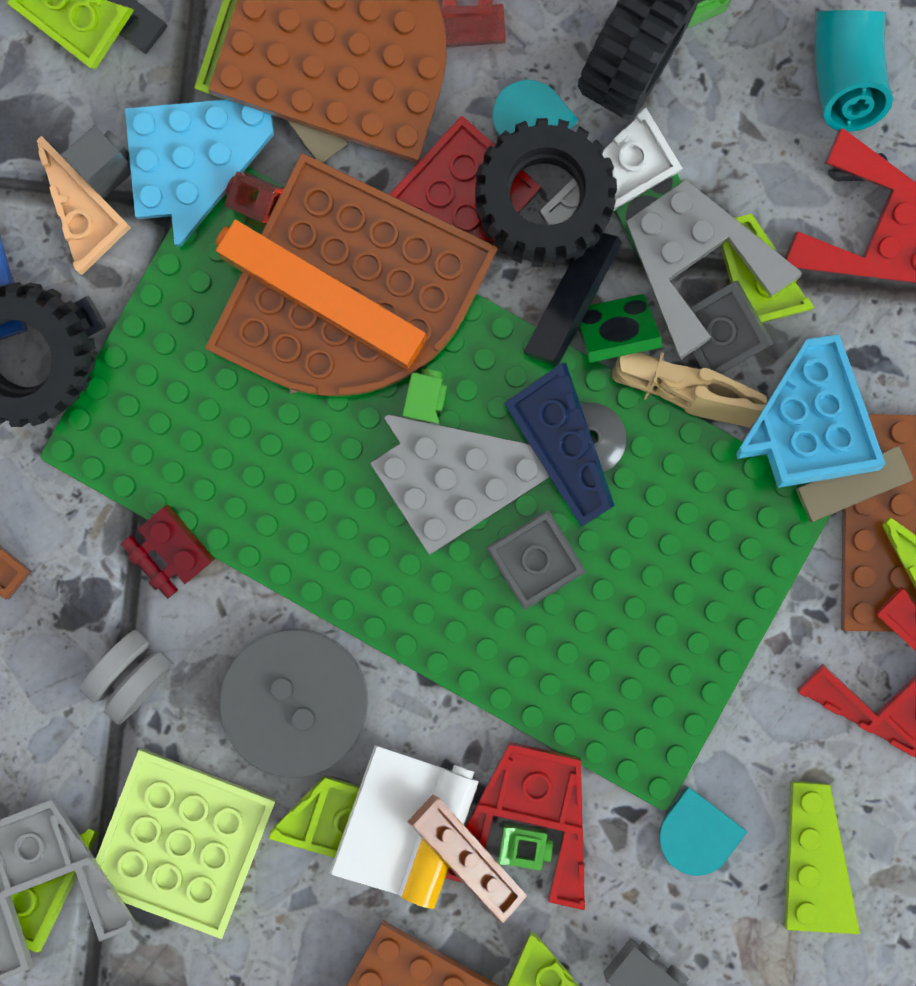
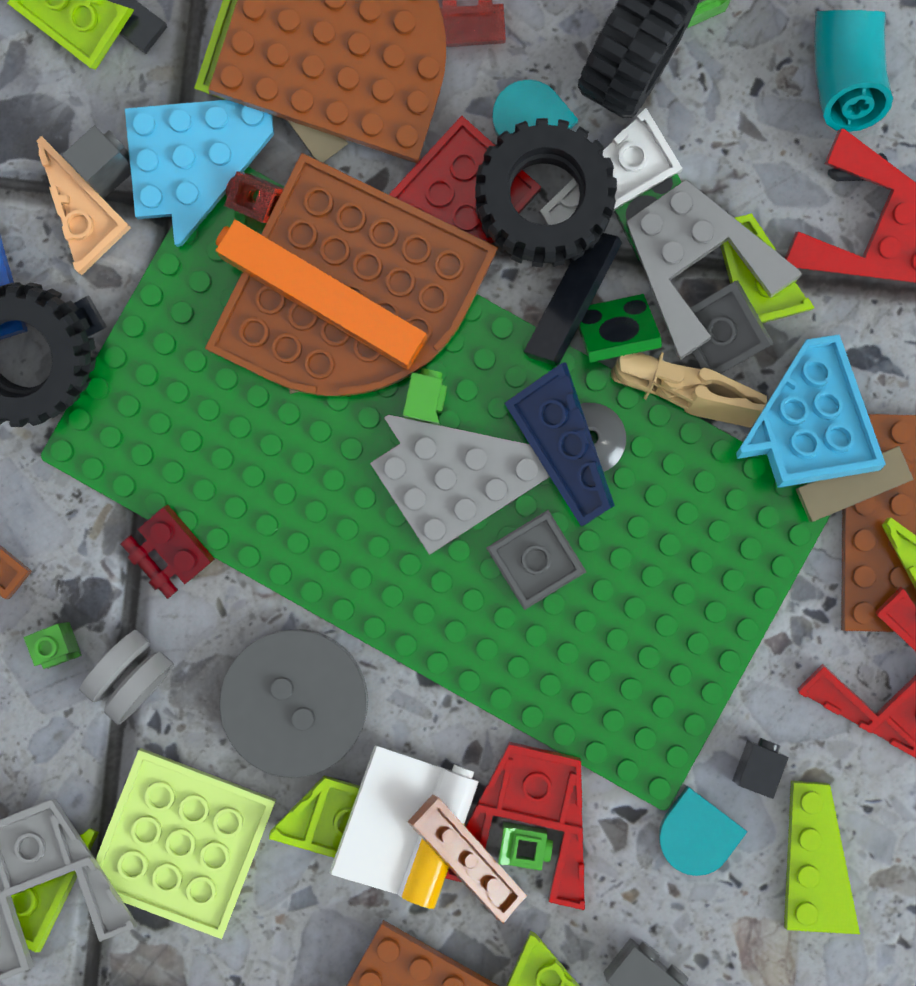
(53, 645): none -> bright green window
(760, 767): none -> black brick

